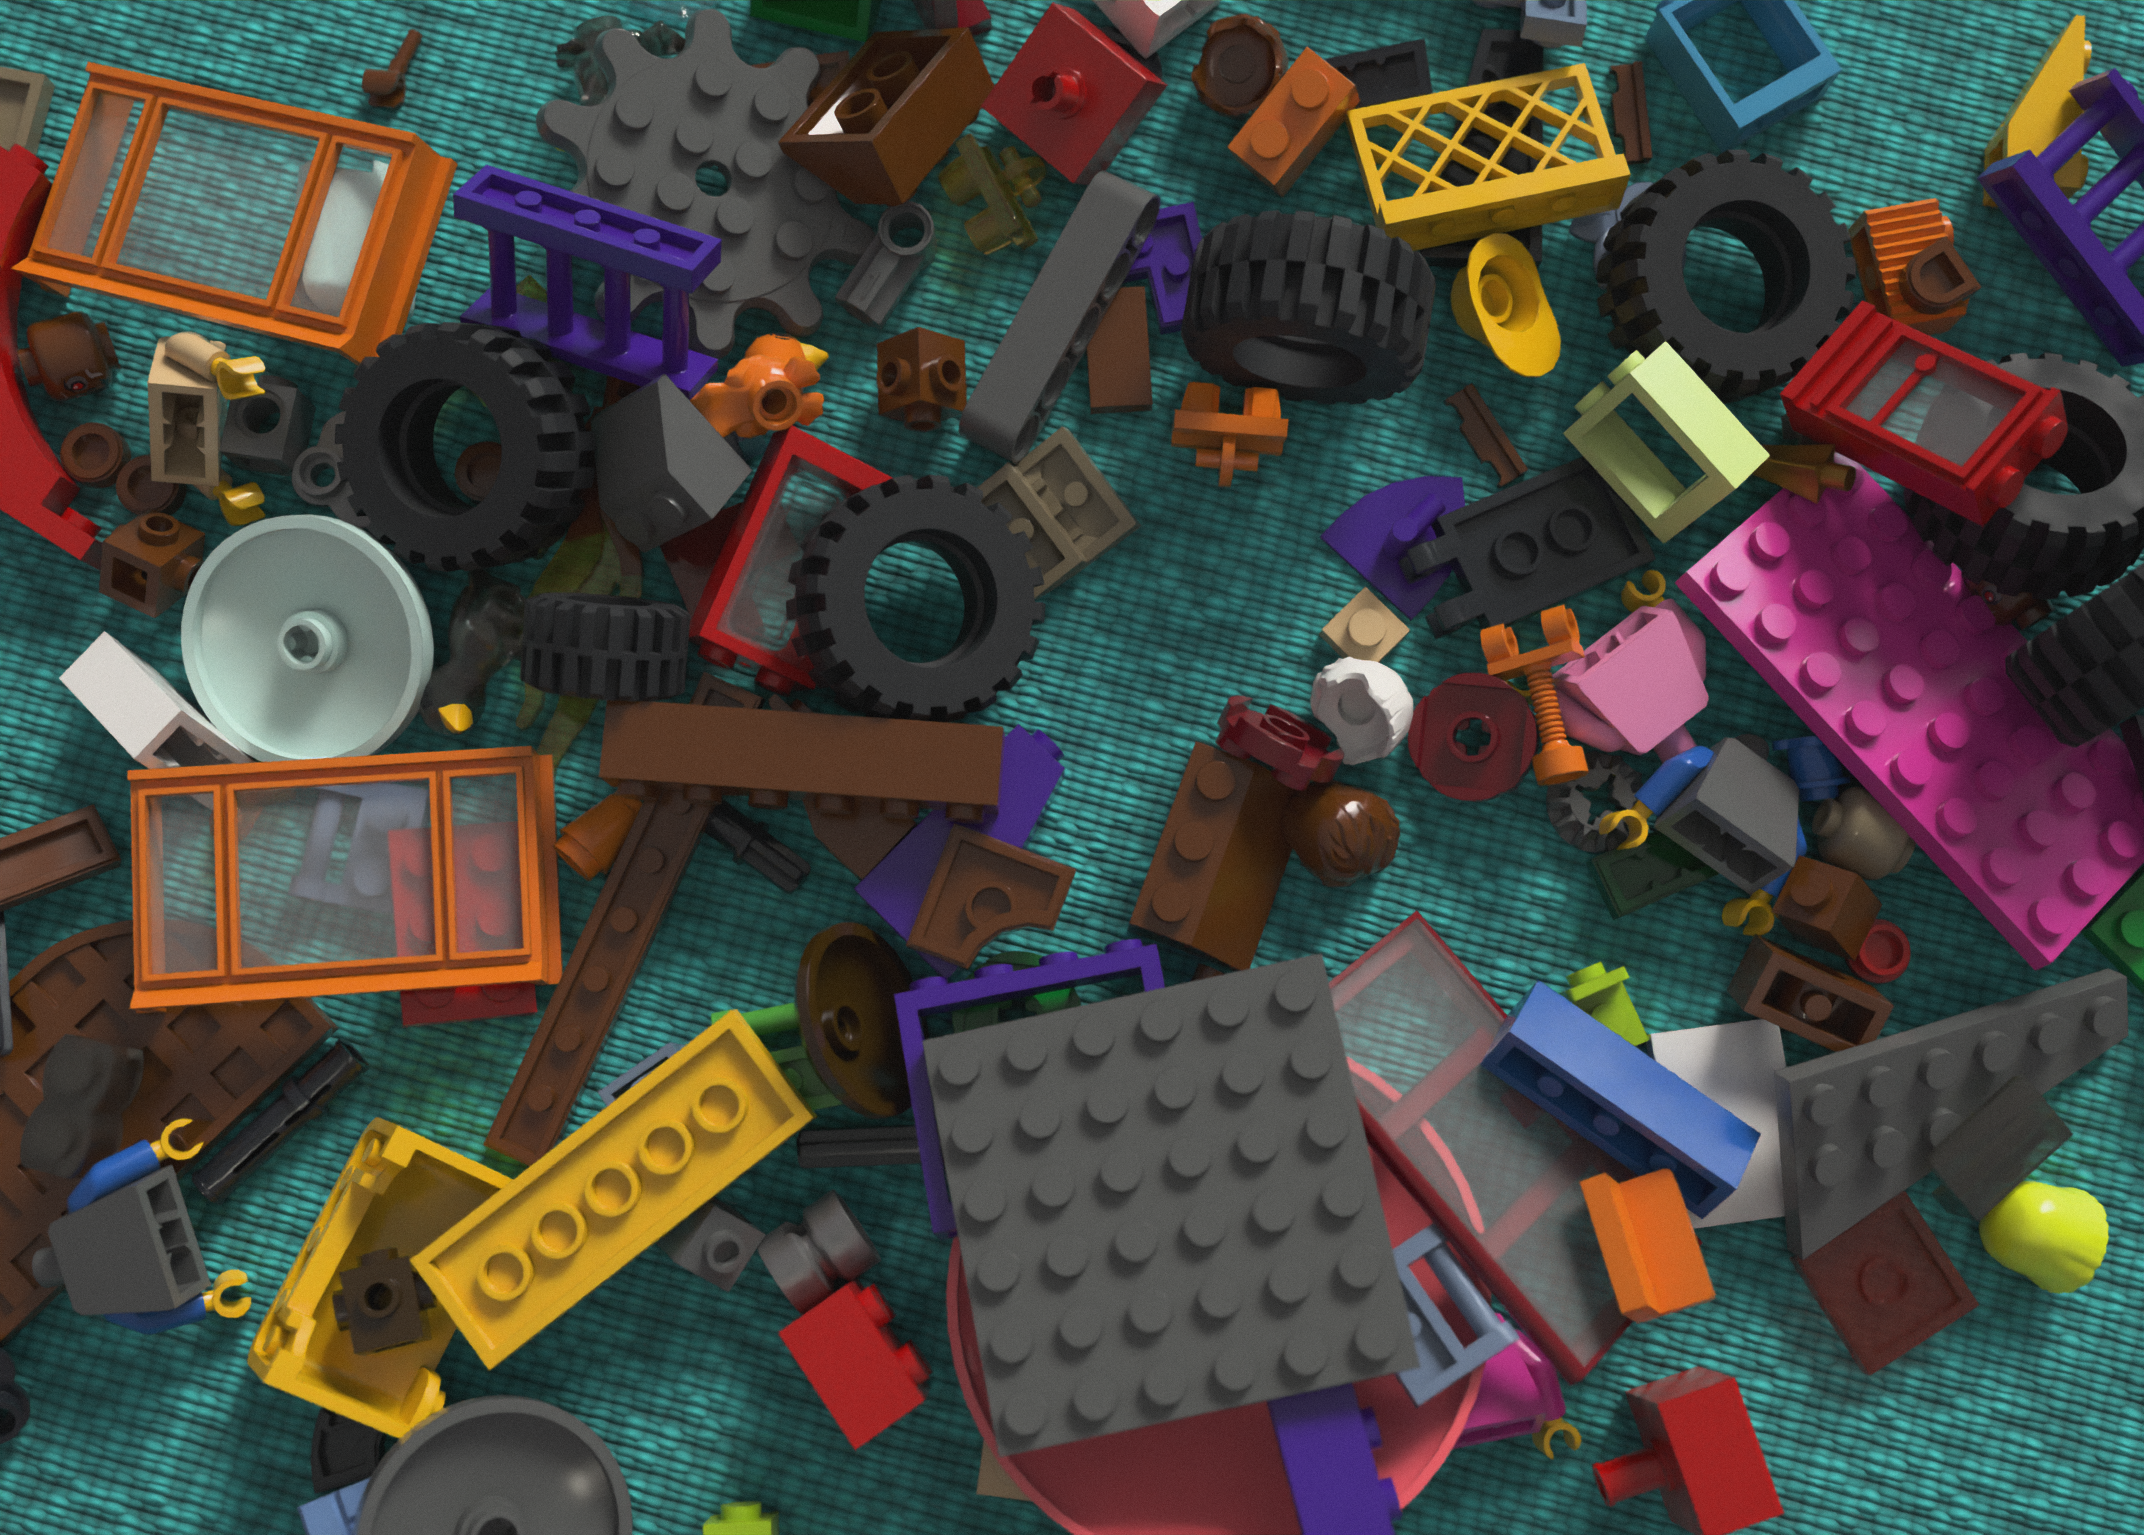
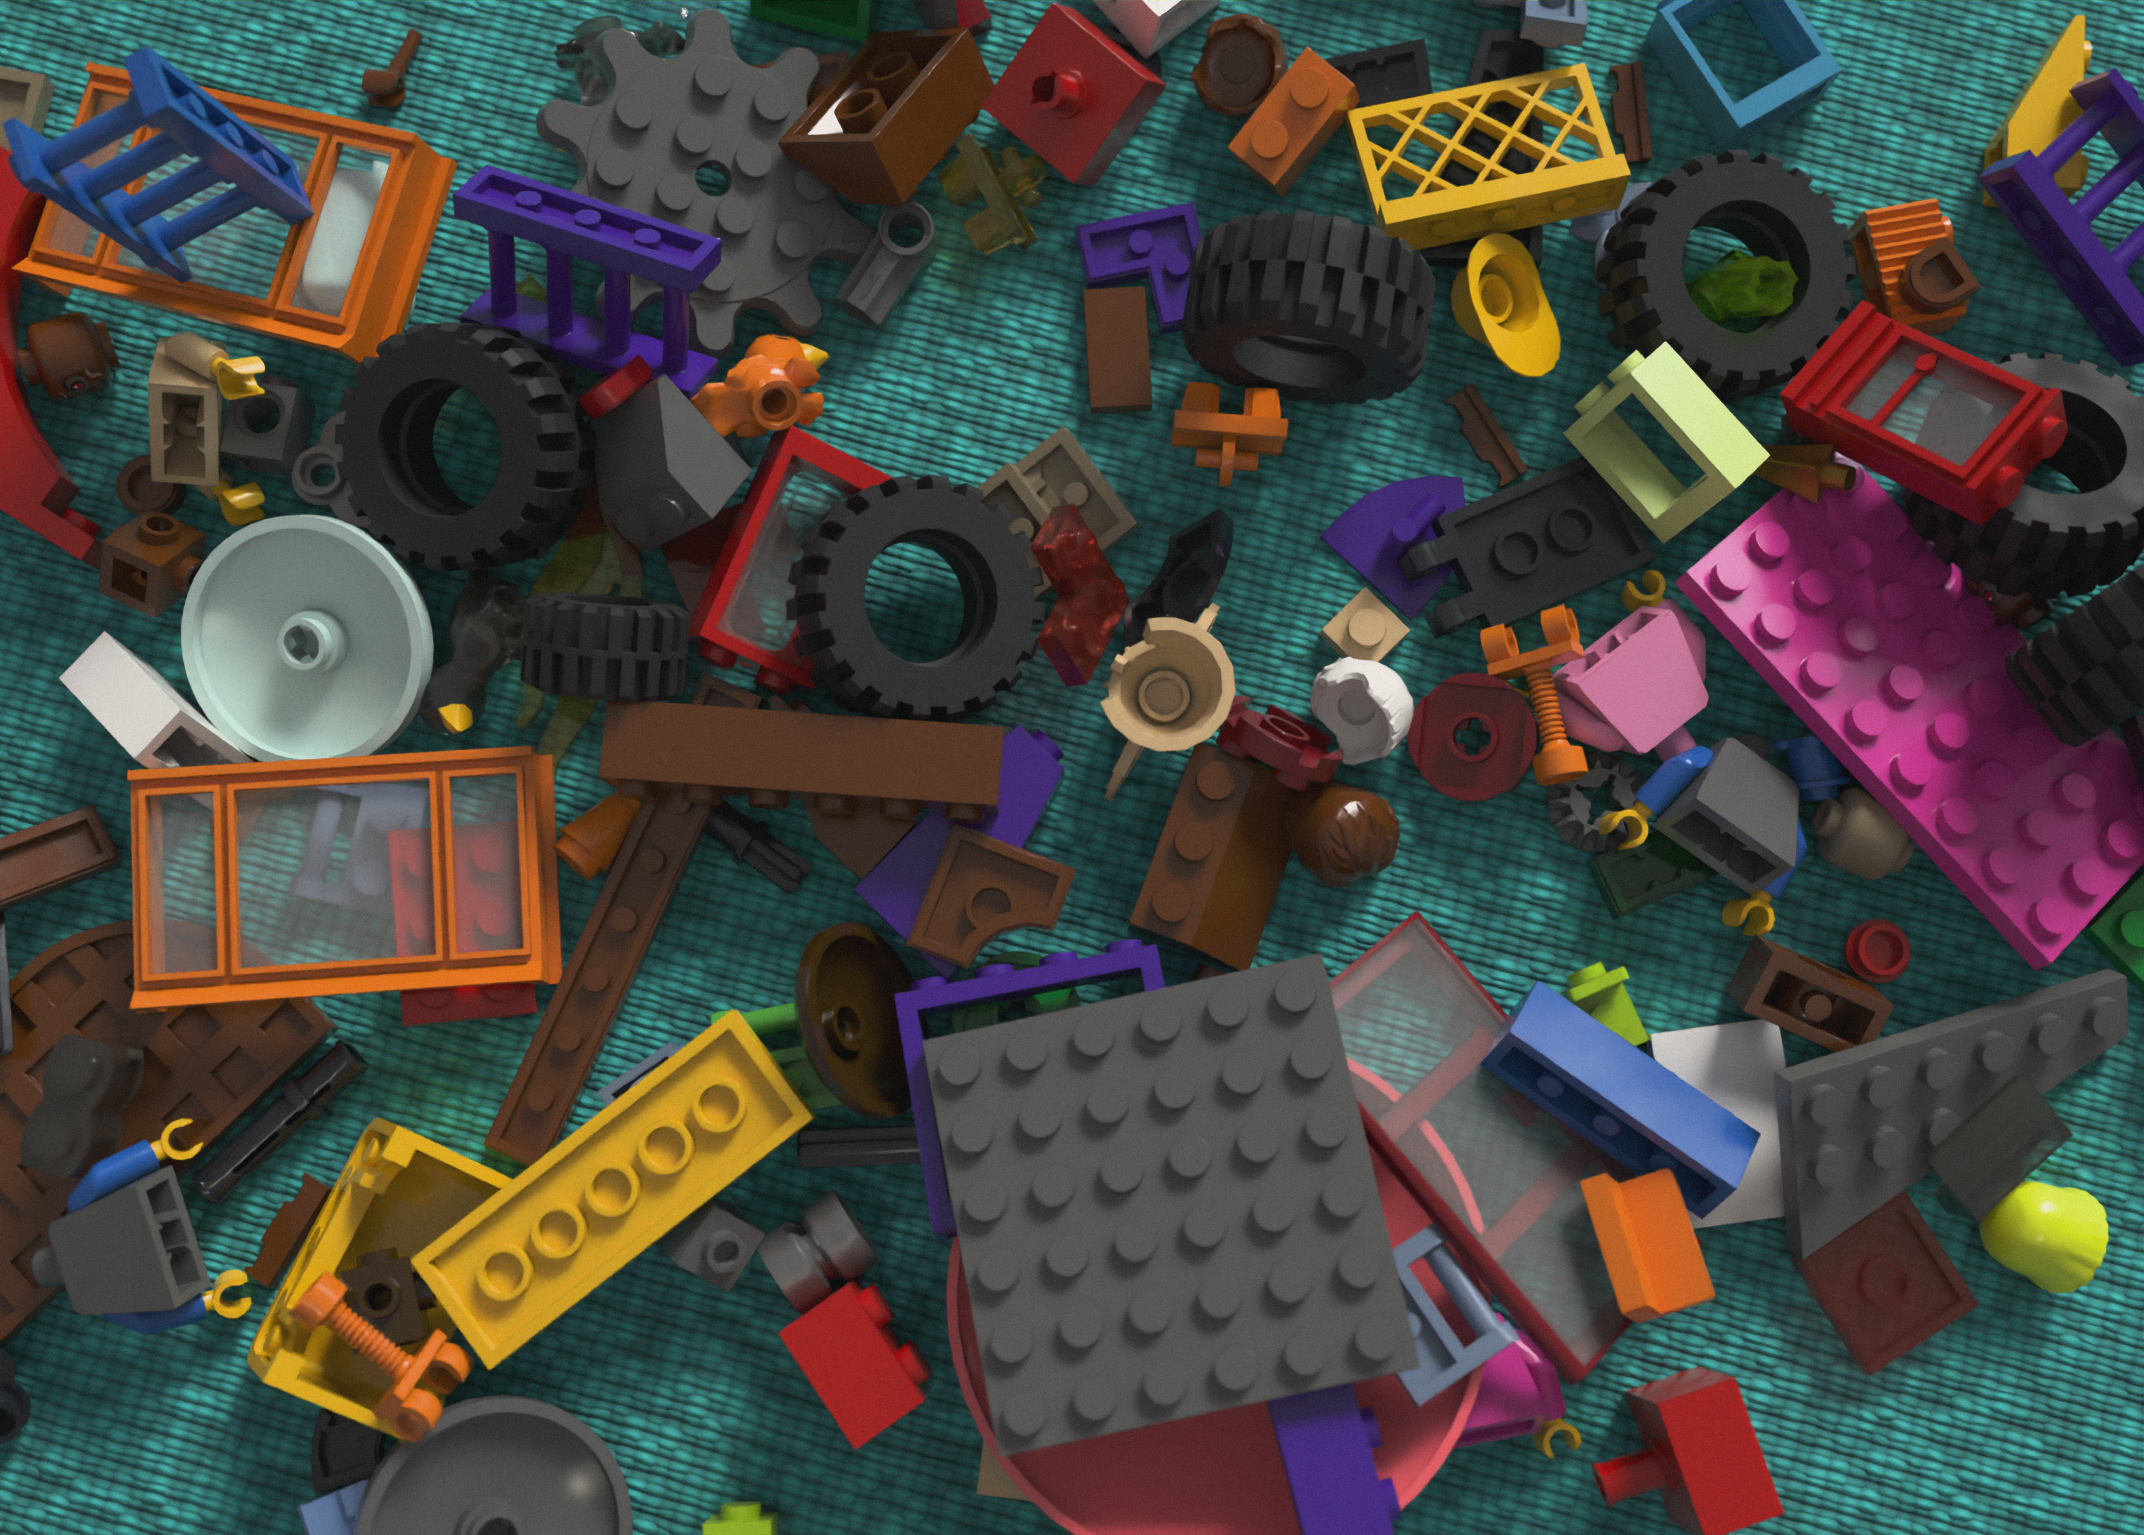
(94, 454): reddish brown tile -> none
(192, 126): none -> blue fence
(289, 1232): none -> reddish brown piece
(436, 1361): none -> orange bar
(478, 469): reddish brown tile -> none
(615, 387): none -> red tile
(921, 378): reddish brown brick -> none
(1059, 316): dark grey beam -> none
(1088, 593): none -> clear red plate
(1168, 690): none -> tan helmet
(1187, 577): none -> black tile
(1742, 287): none -> clear neon green piece
(1827, 907): reddish brown brick -> none

